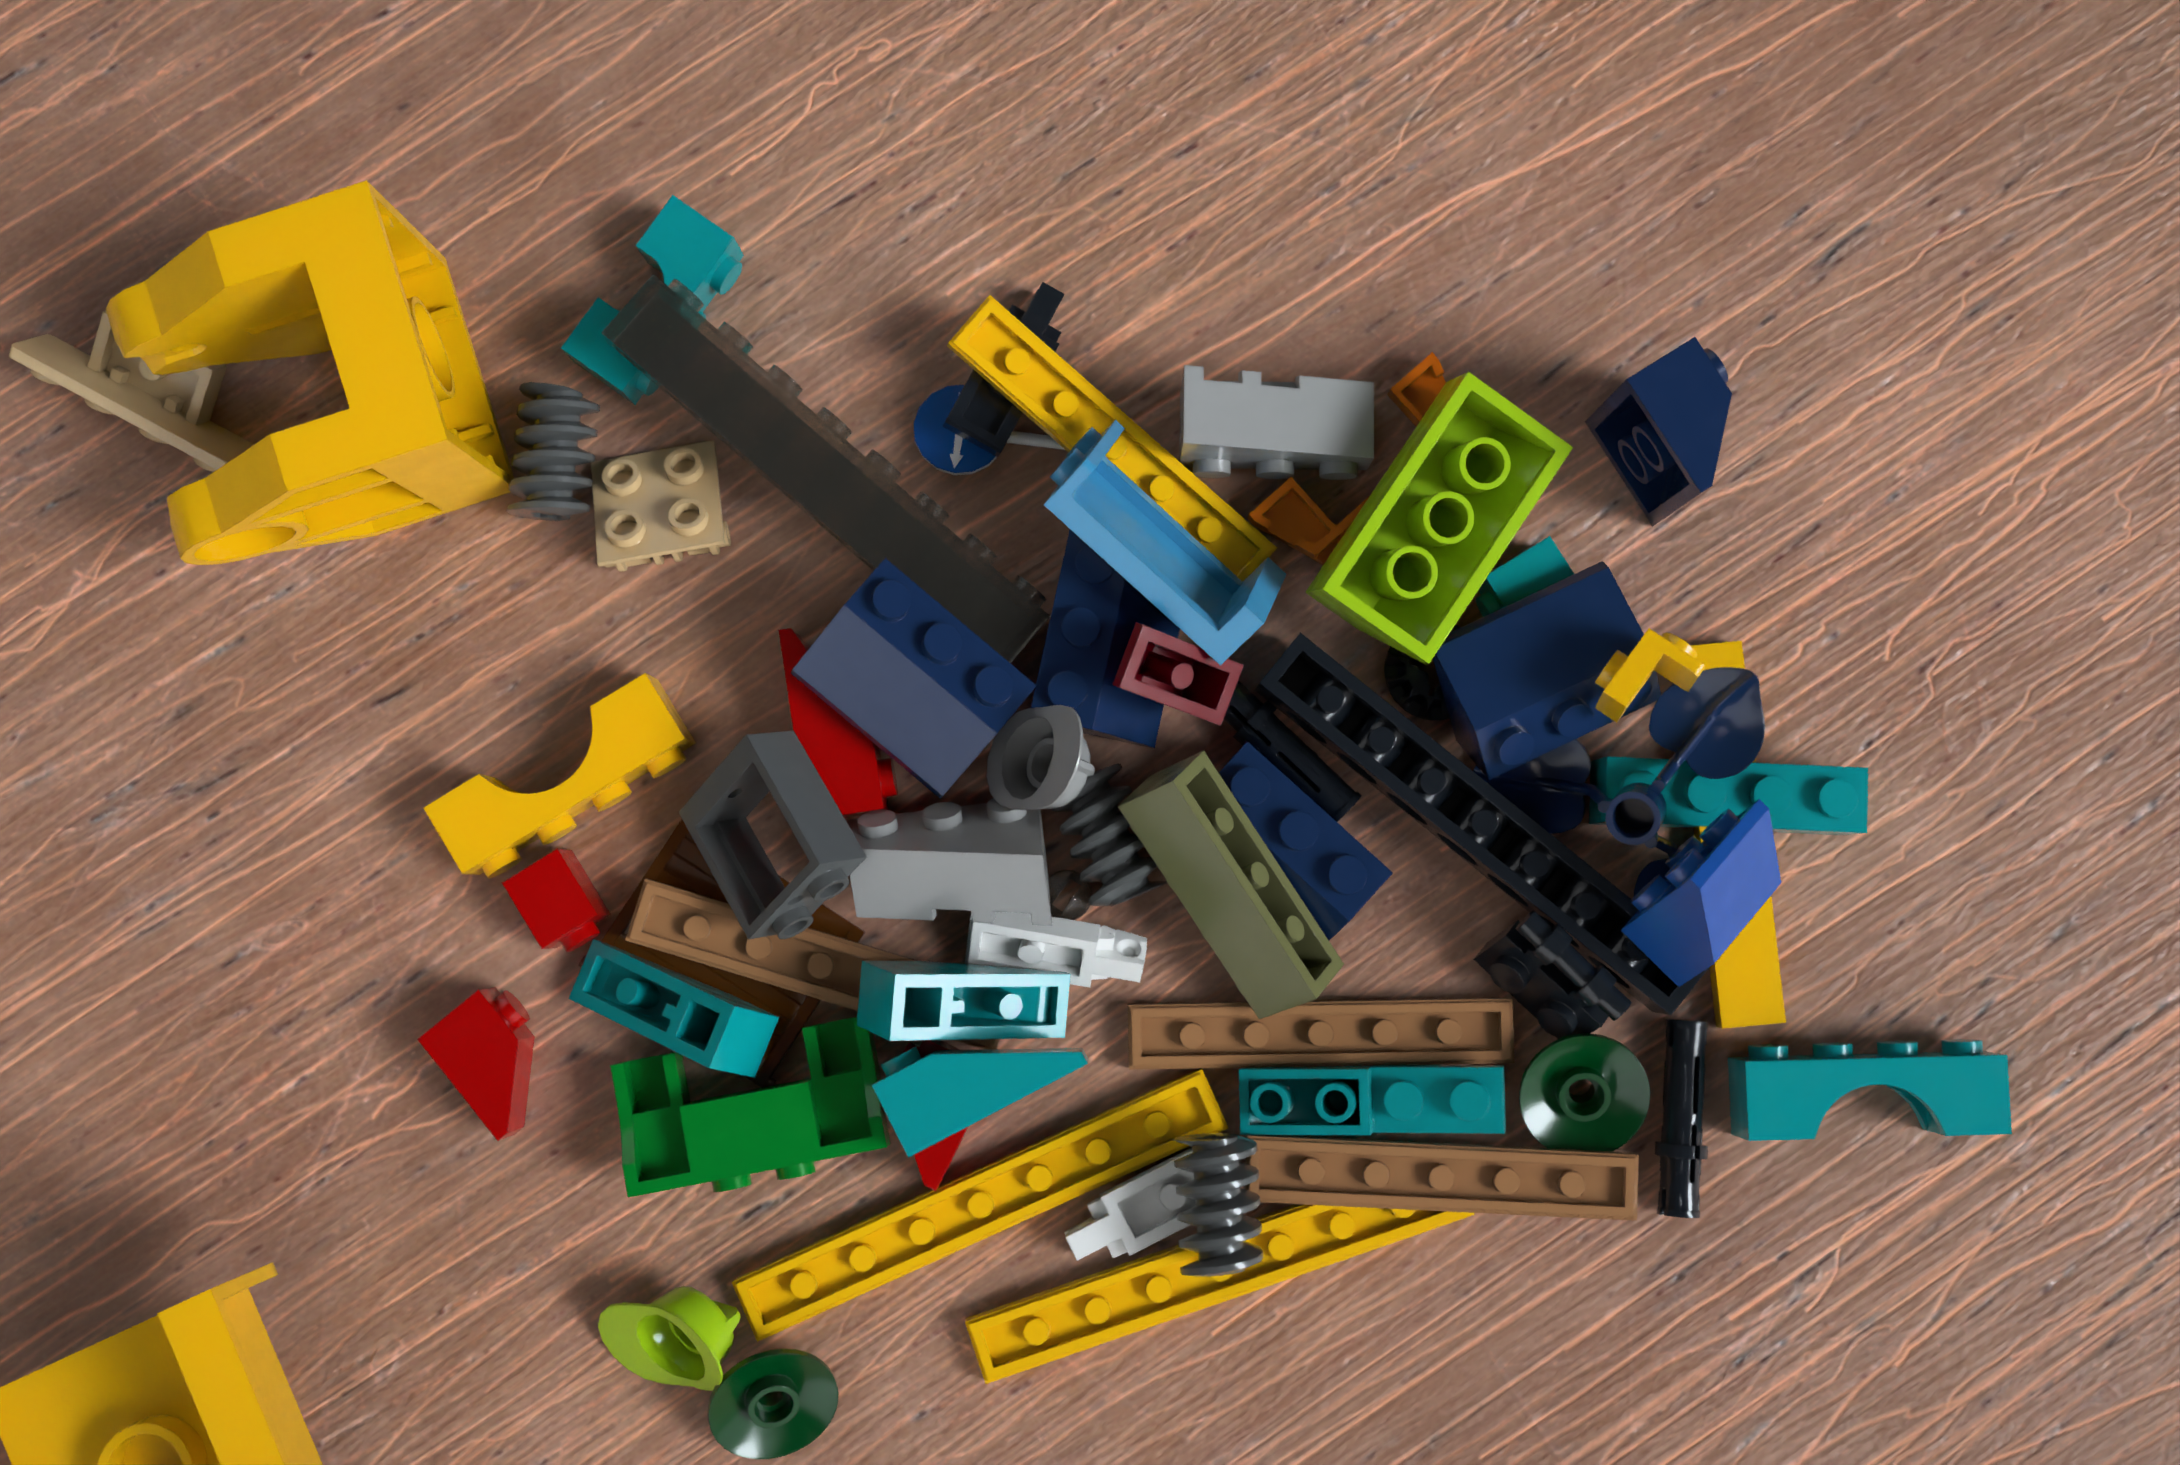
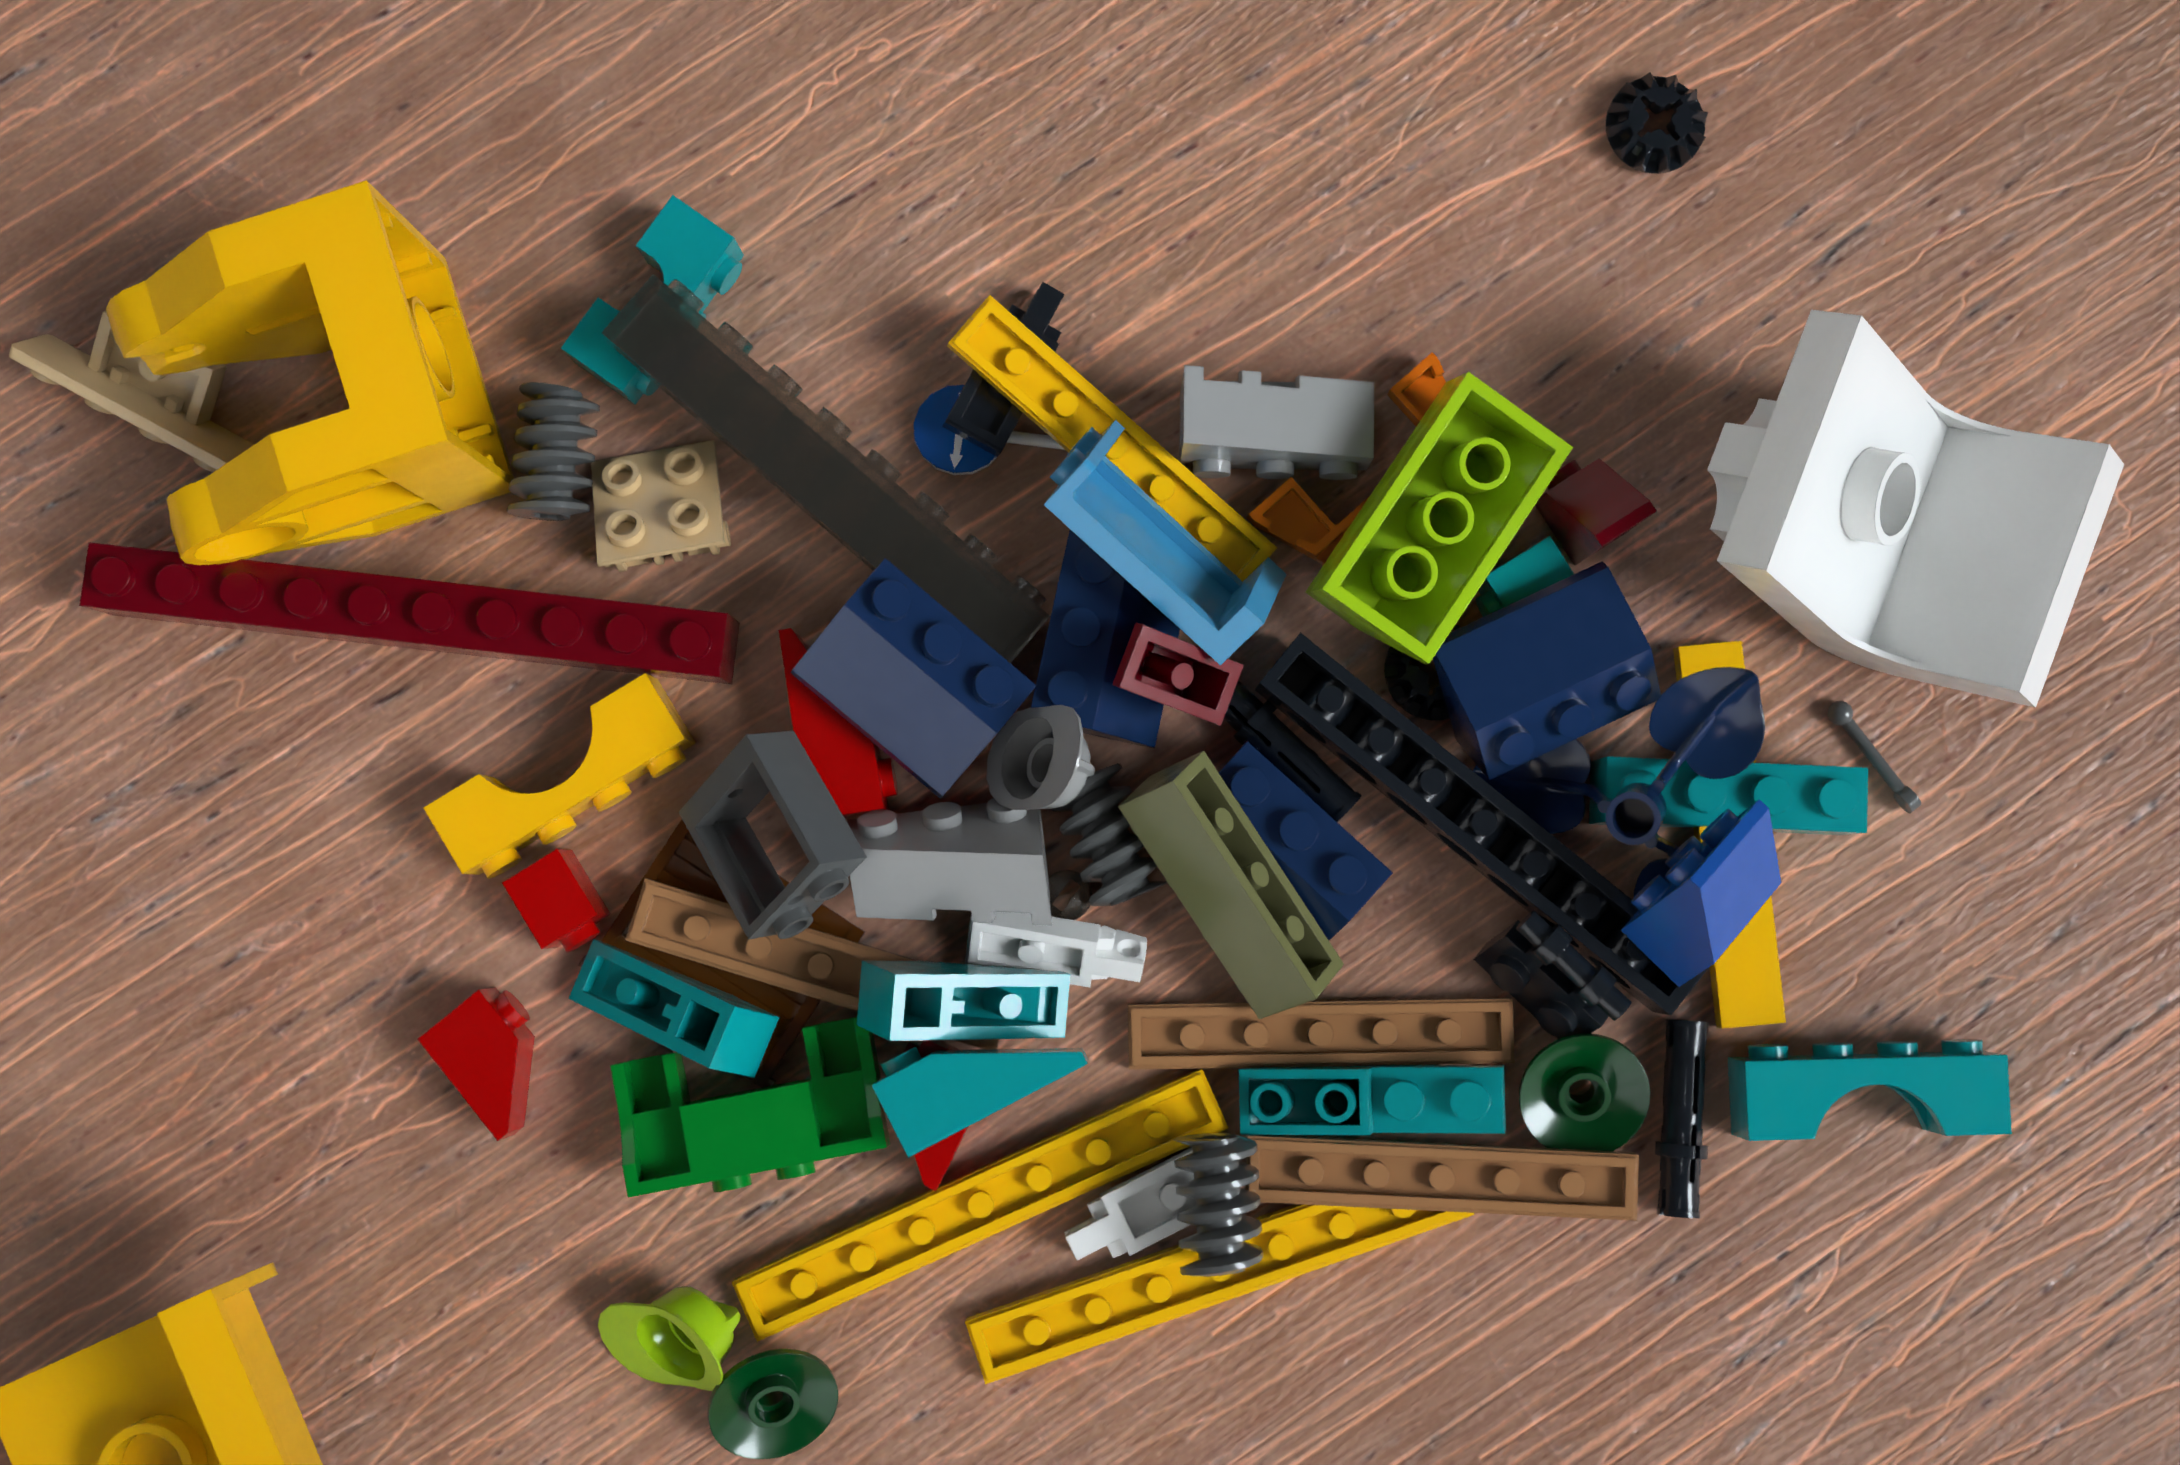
(412, 613): none -> dark red brick
(1591, 508): none -> dark red slope
(1627, 674): yellow bracket -> none
(1655, 151): none -> black gear
(1666, 428): dark blue slope -> none
(1841, 714): none -> dark grey hinge
(1906, 524): none -> white piece

